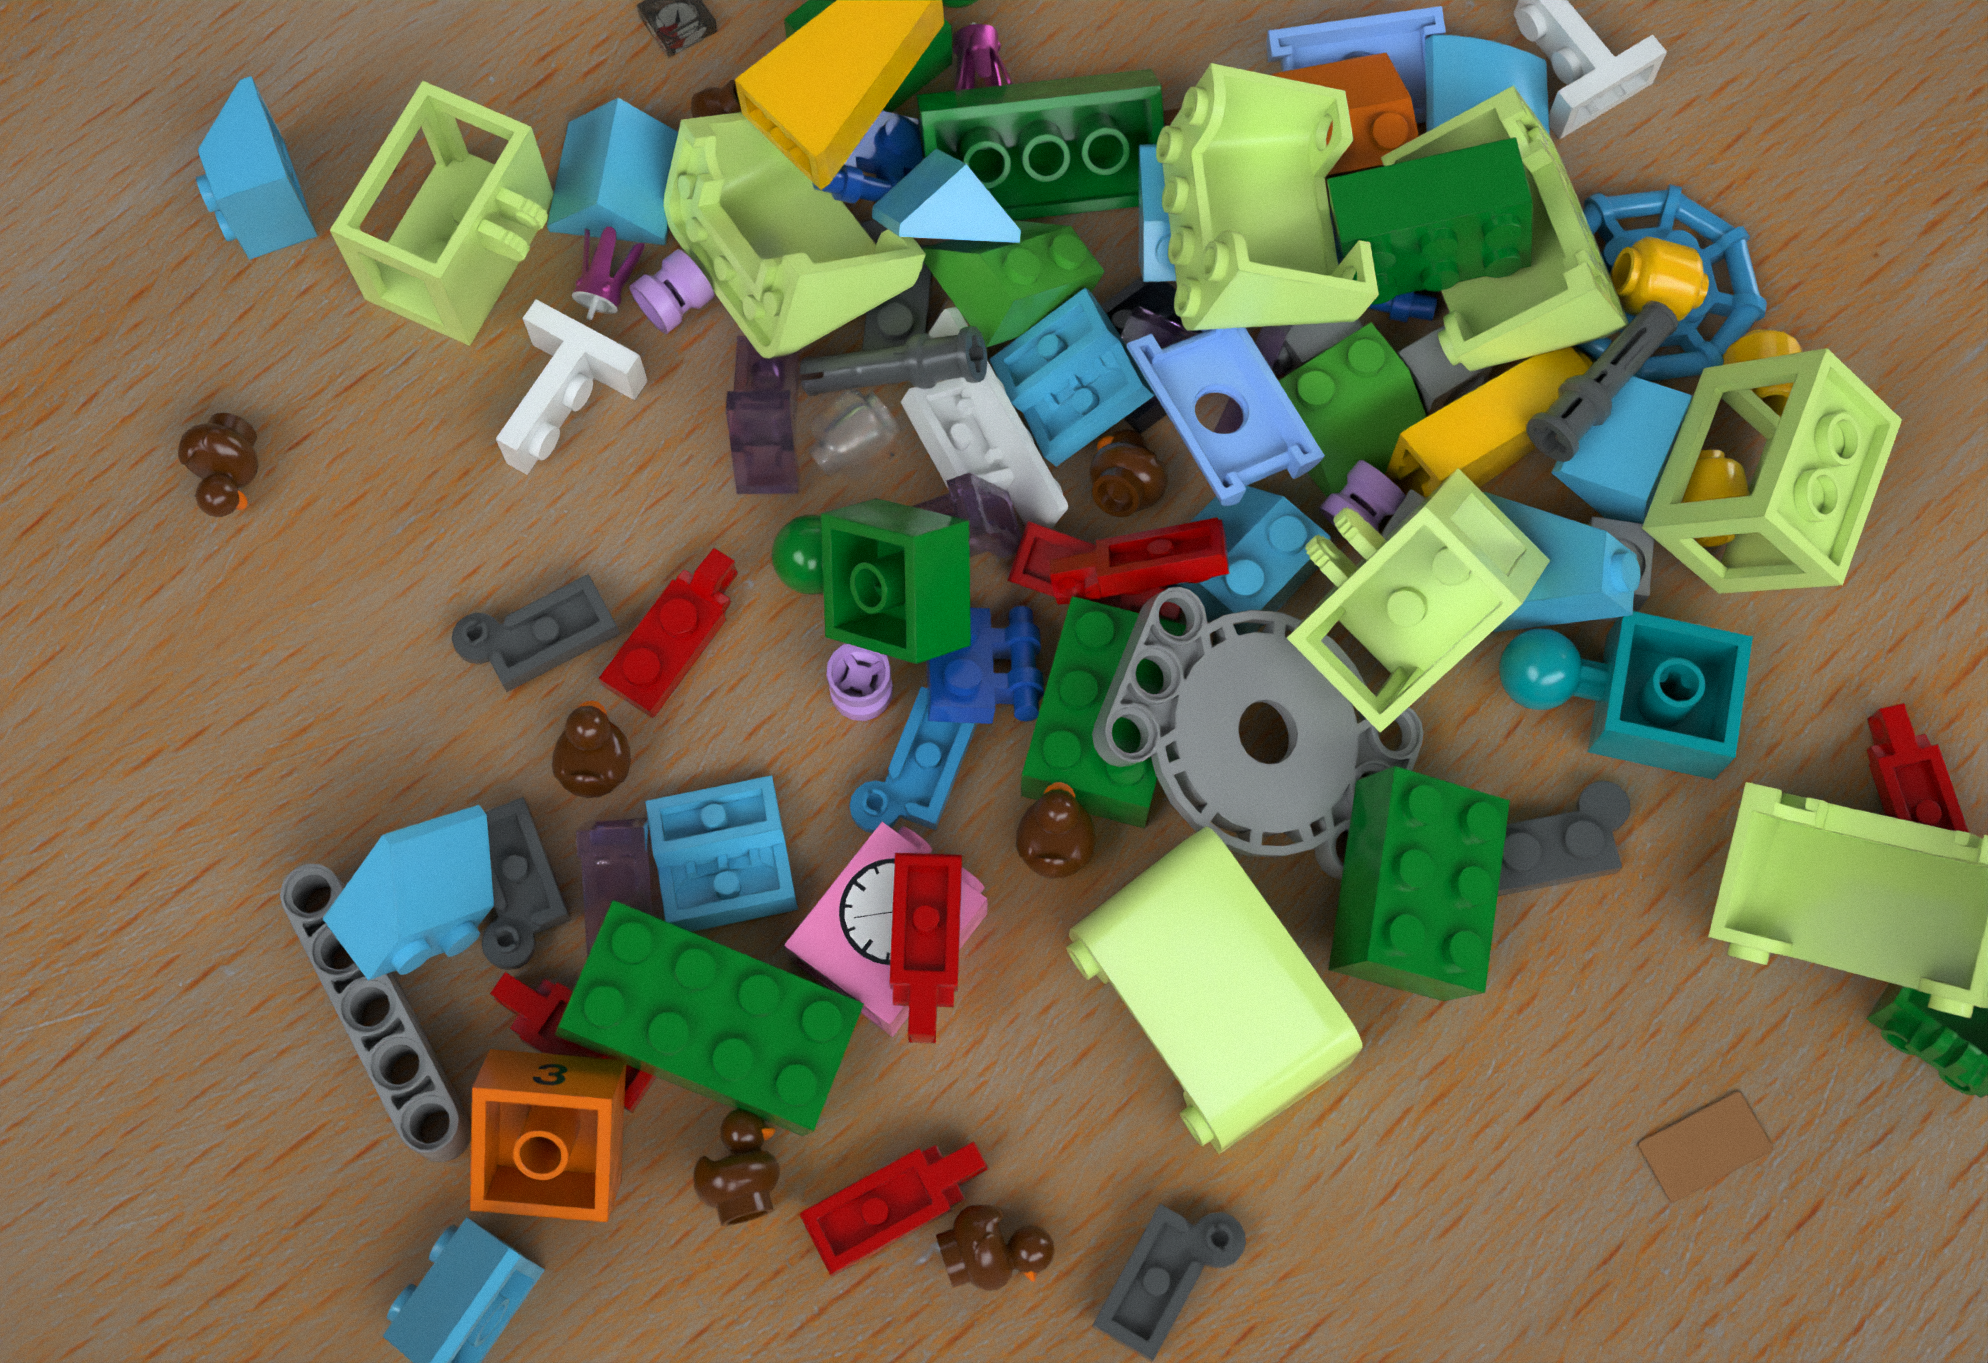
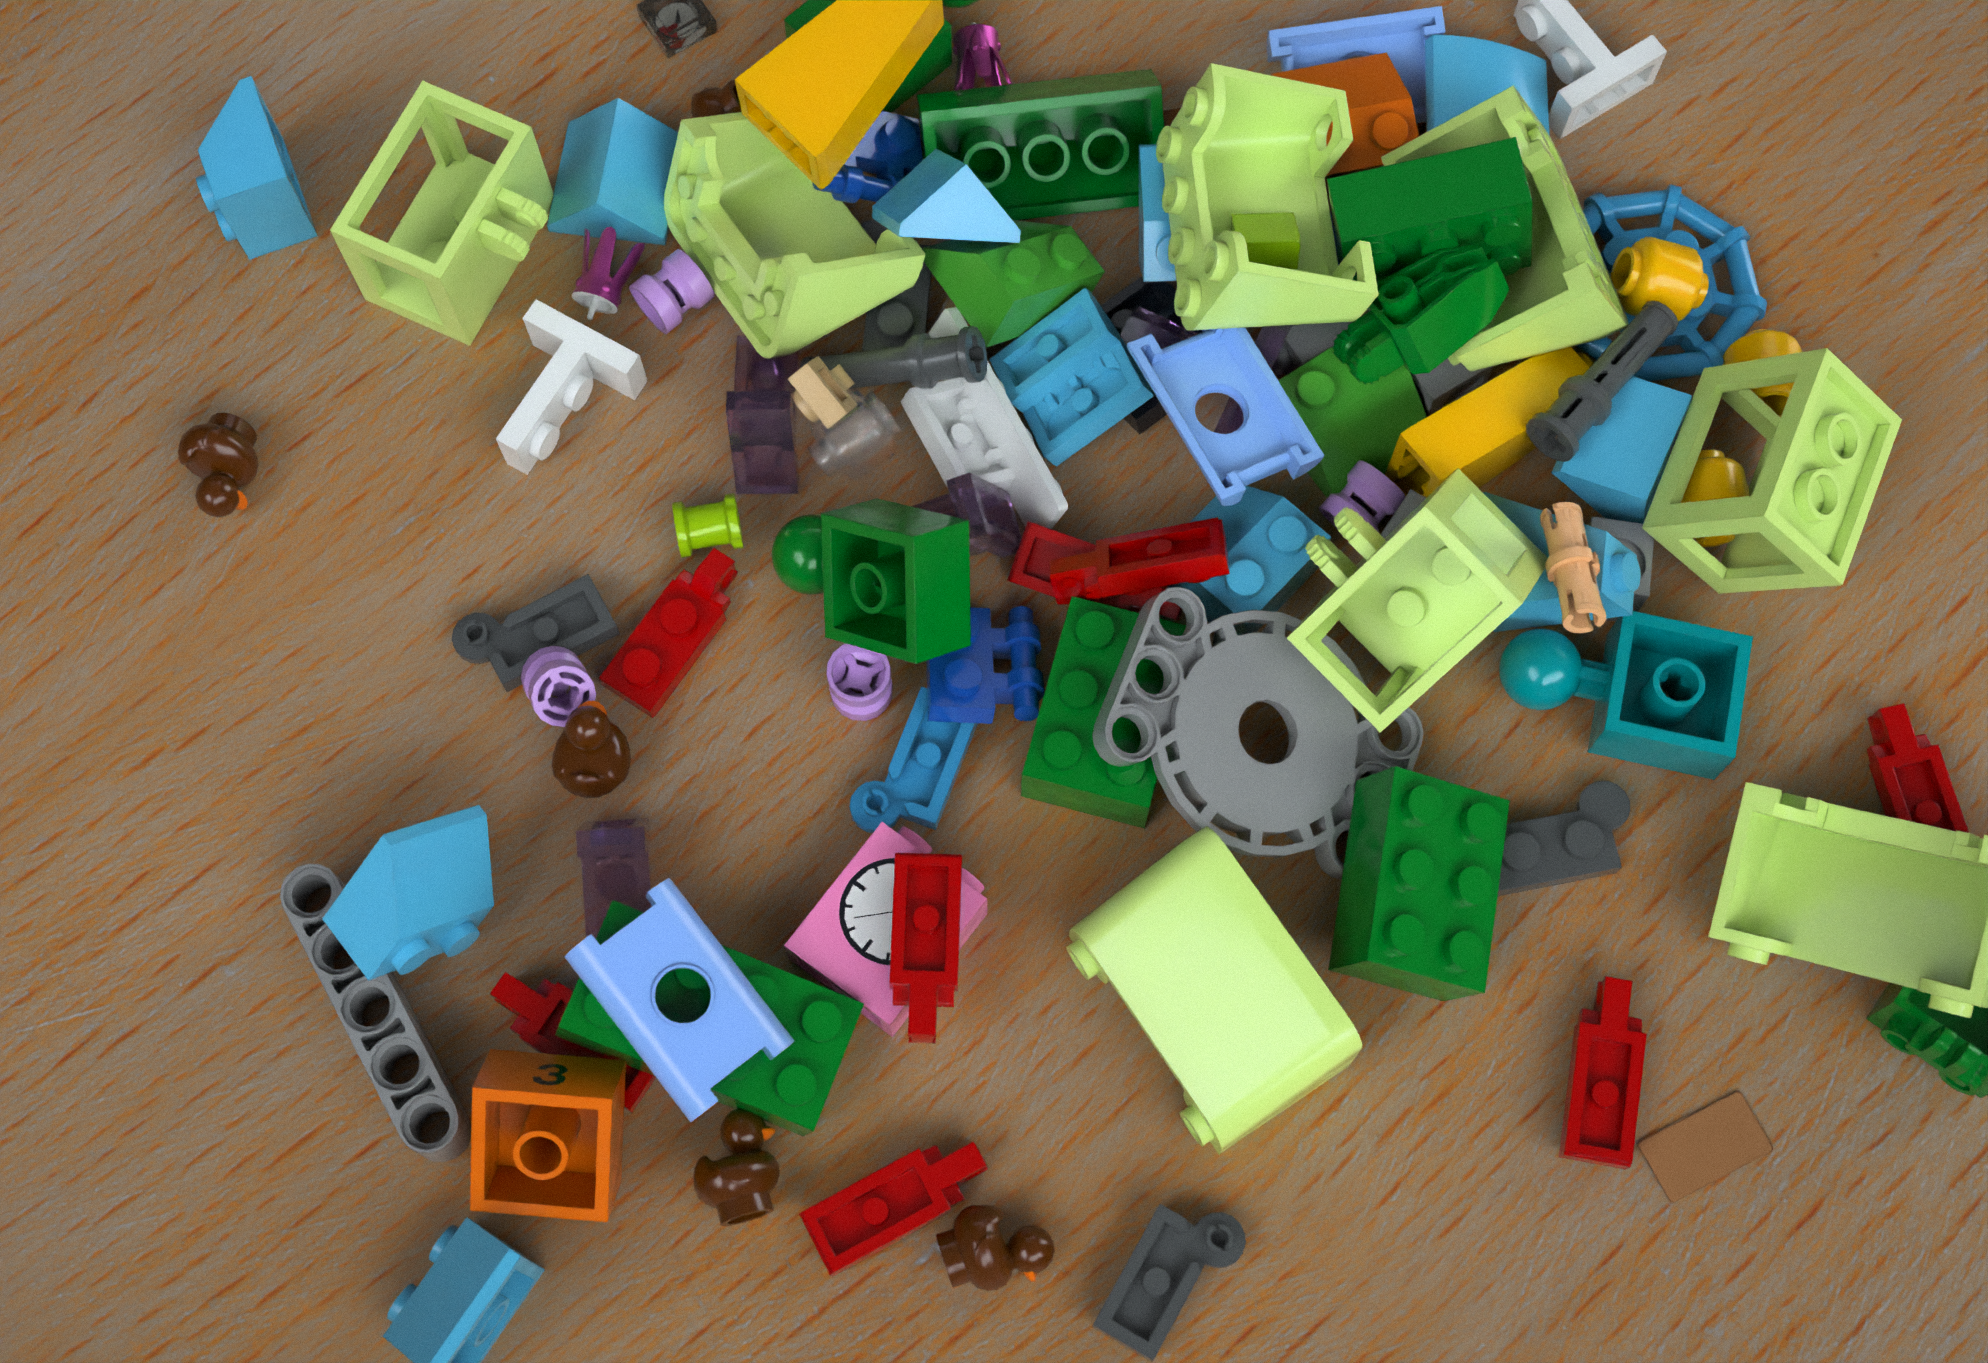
(523, 887): dark grey hinge -> none
(551, 673): none -> lavender wheel
(681, 1055): none -> light blue piece
(707, 525): none -> lime bush
(721, 855): medium azure slope -> none
(822, 392): none -> tan plate
(1056, 834): reddish brown animal -> none
(1126, 474): reddish brown animal -> none
(1270, 238): none -> lime slope
(1423, 314): none -> green hinge
(1572, 567): none -> light nougat pin
(1604, 1080): none -> red hinge

